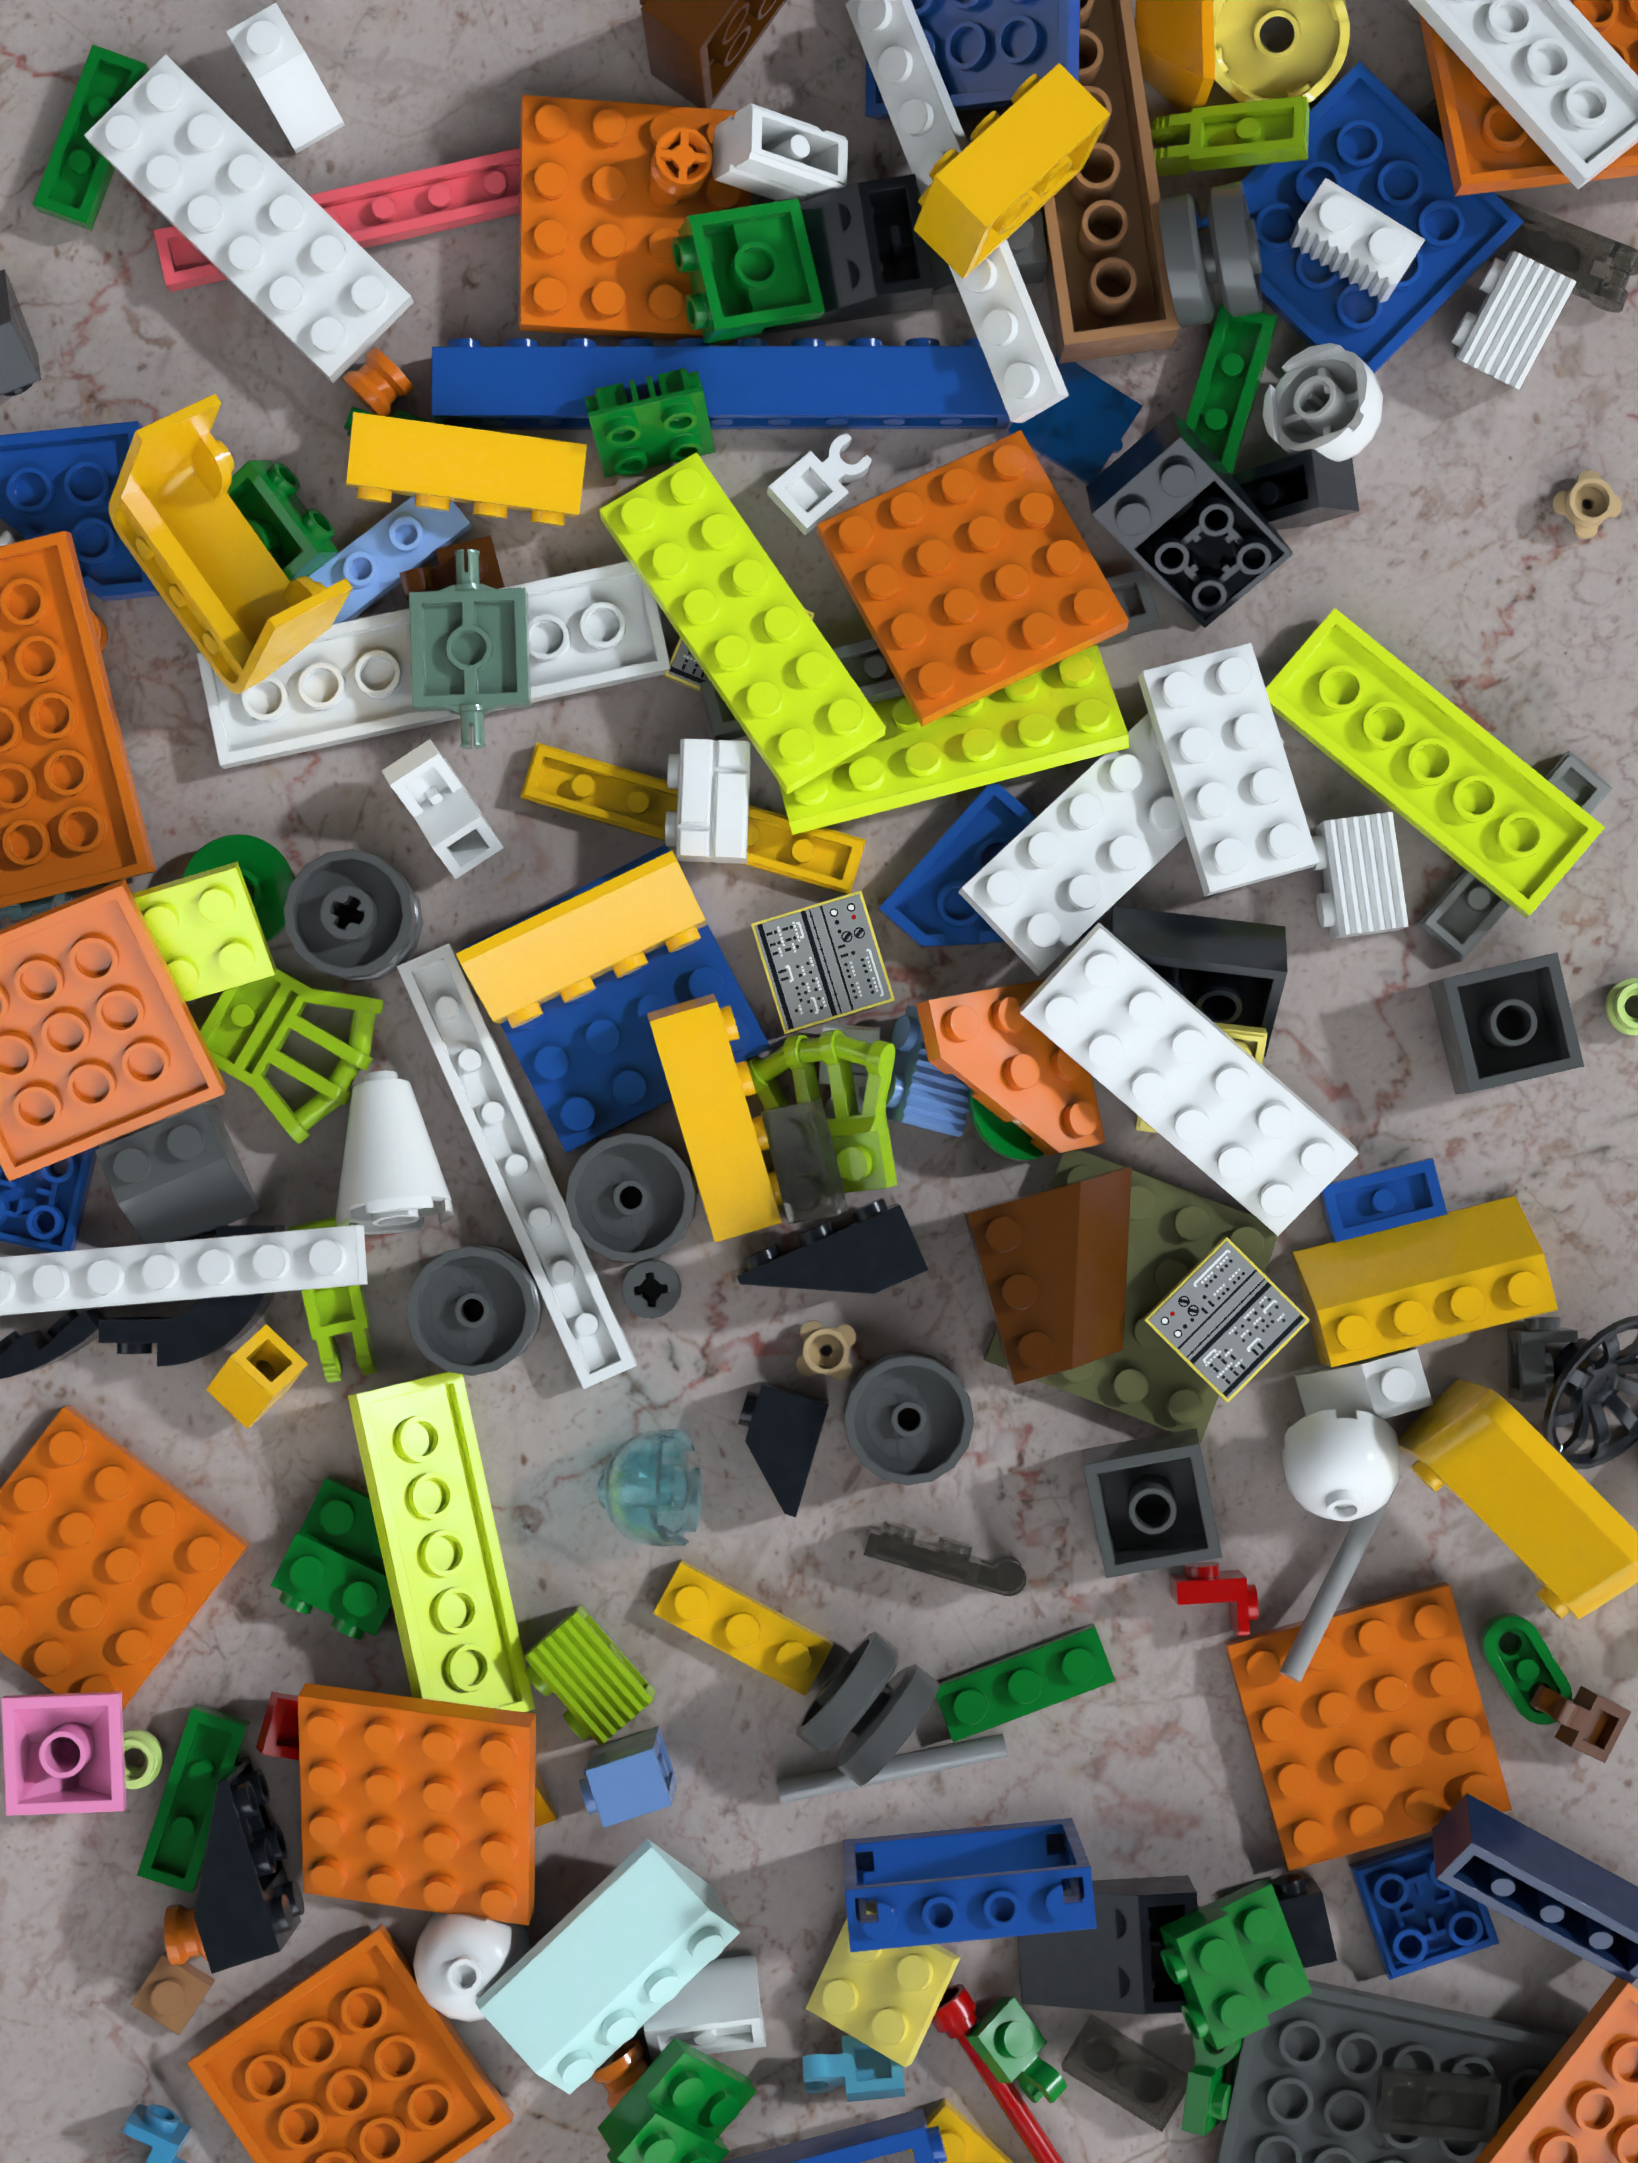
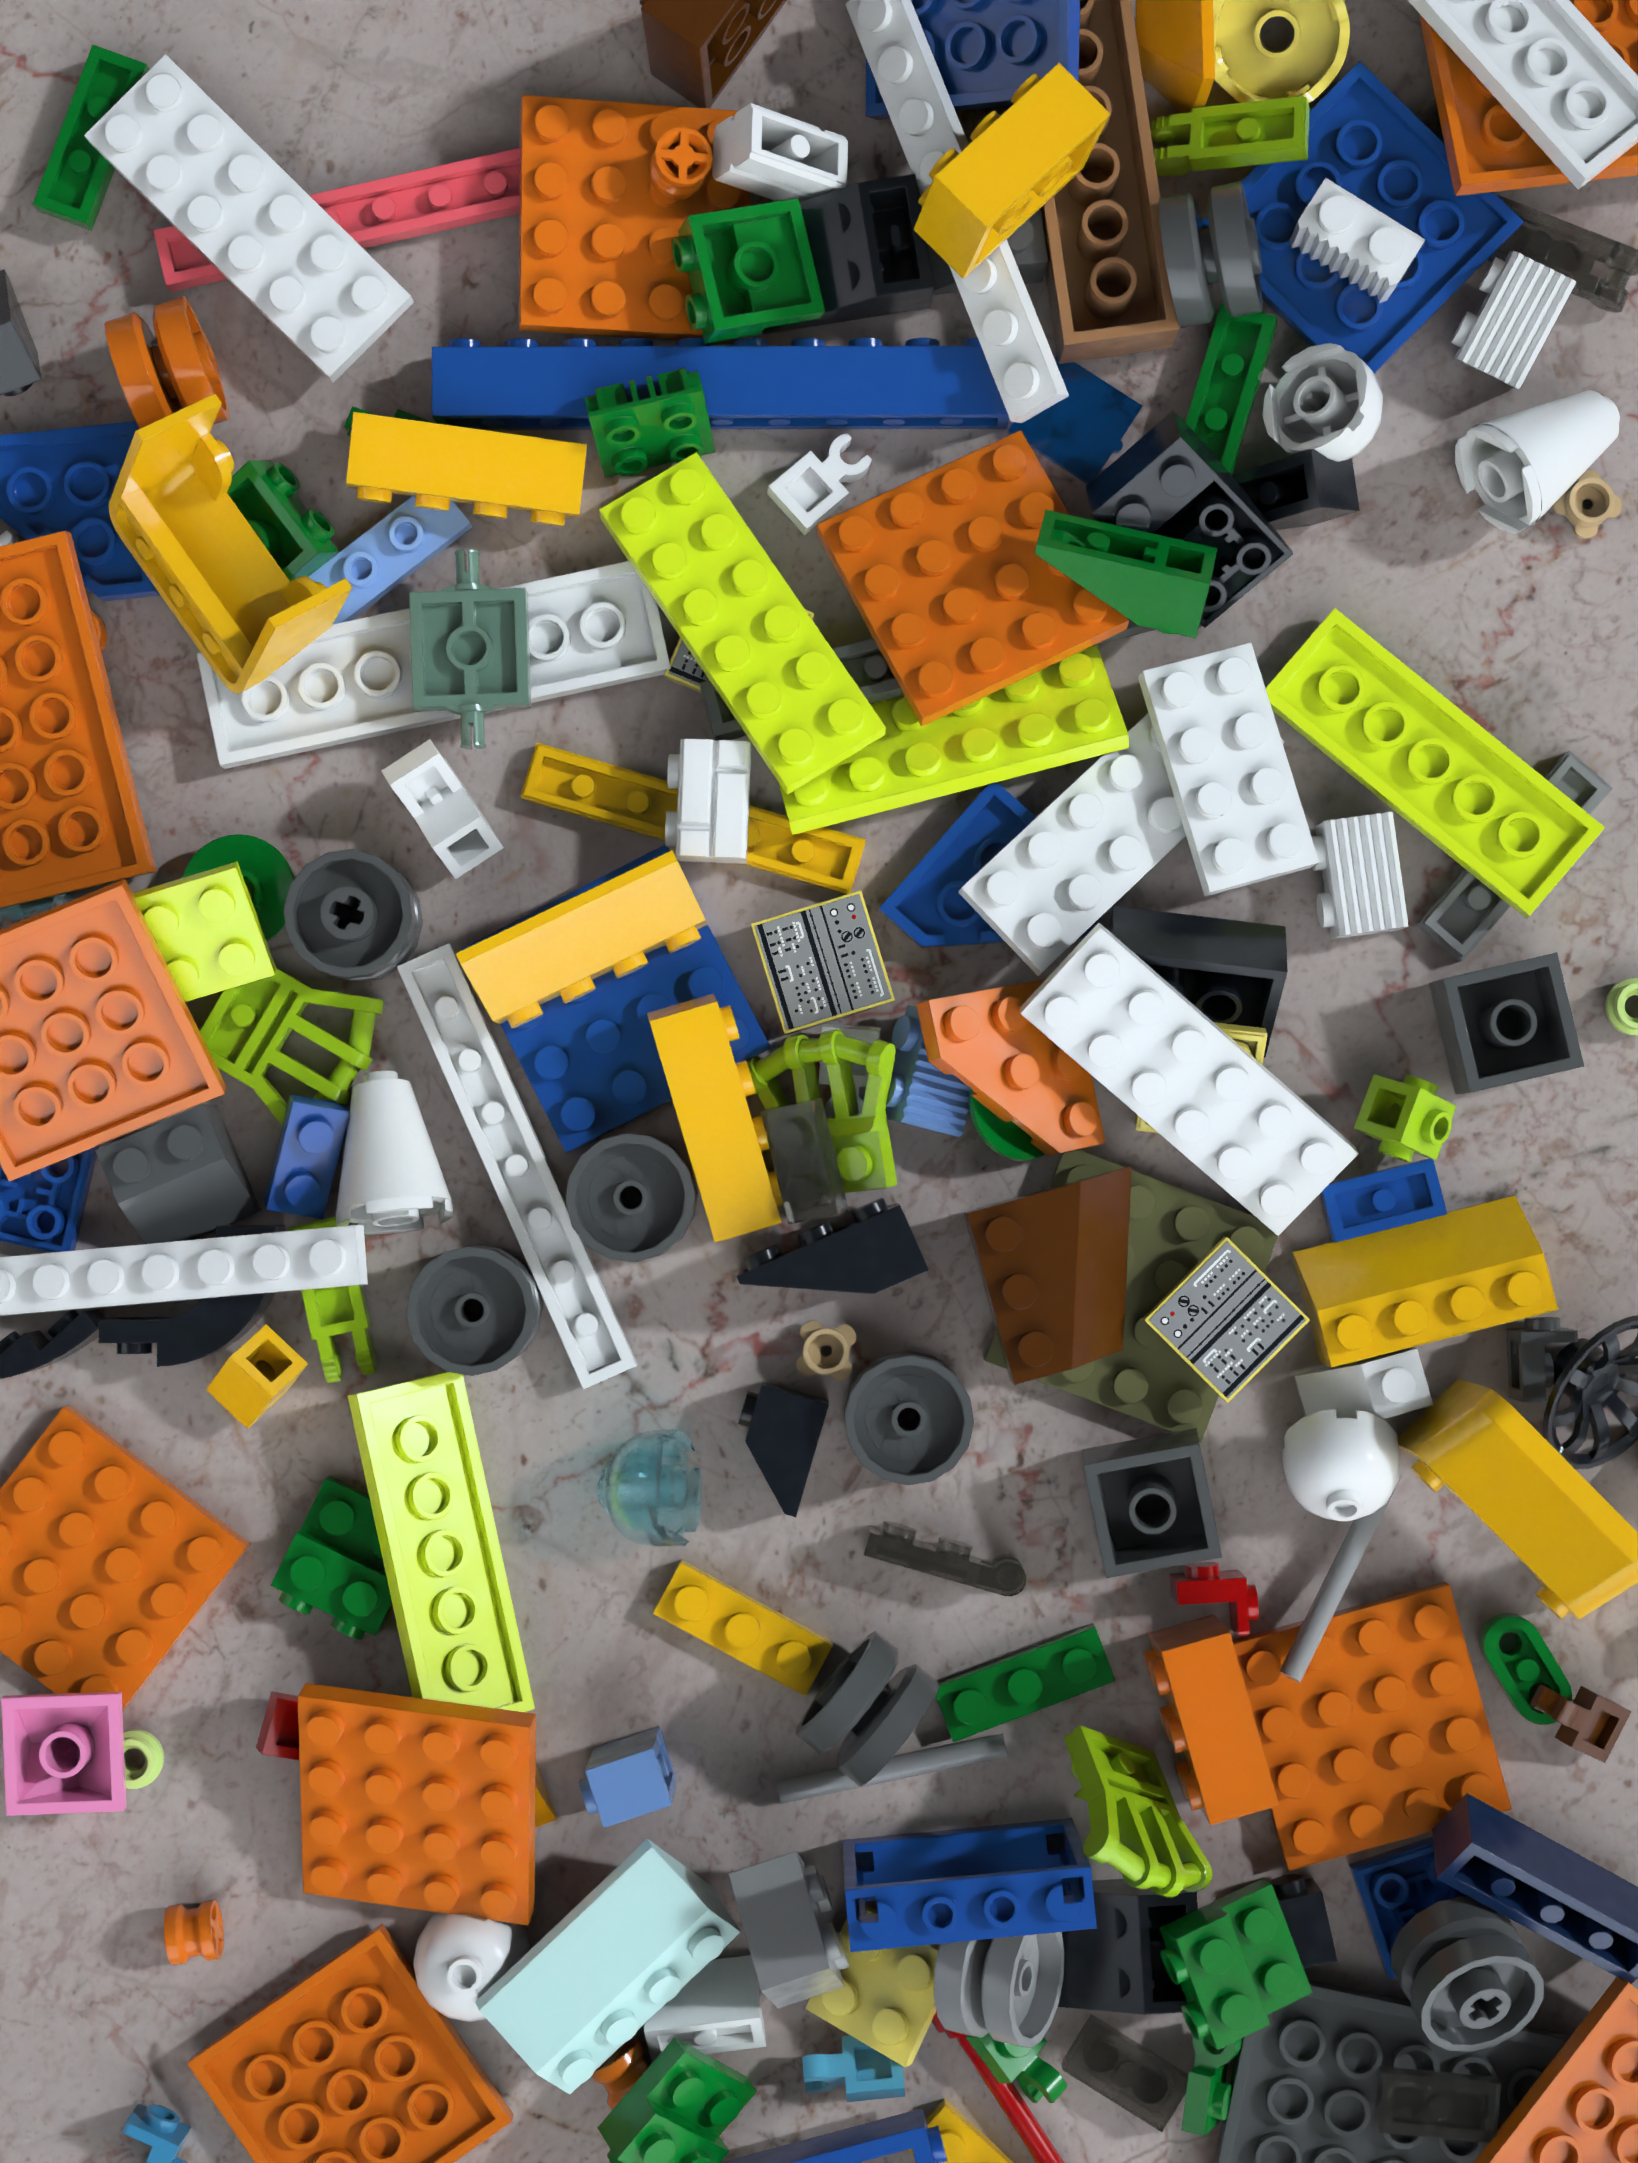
(162, 372): none -> orange wheel
(172, 1993): medium nougat plate -> none
(183, 1820): green plate -> none
(244, 1893): black slope -> none
(285, 77): white slope -> none
(306, 1156): none -> blue plate
(378, 382): orange wheel -> none
(444, 575): reddish brown plate -> none
(588, 1677): lime brick -> none
(660, 1288): dark grey wheel -> none
(787, 1929): none -> light grey brick
(1000, 1987): none -> light grey wheel
(1134, 1805): none -> lime plate
(1136, 572): none -> green slope
(1210, 1720): none -> orange brick
(1405, 1117): none -> lime brick
(1466, 1975): none -> dark grey wheel
(1534, 456): none -> white cone

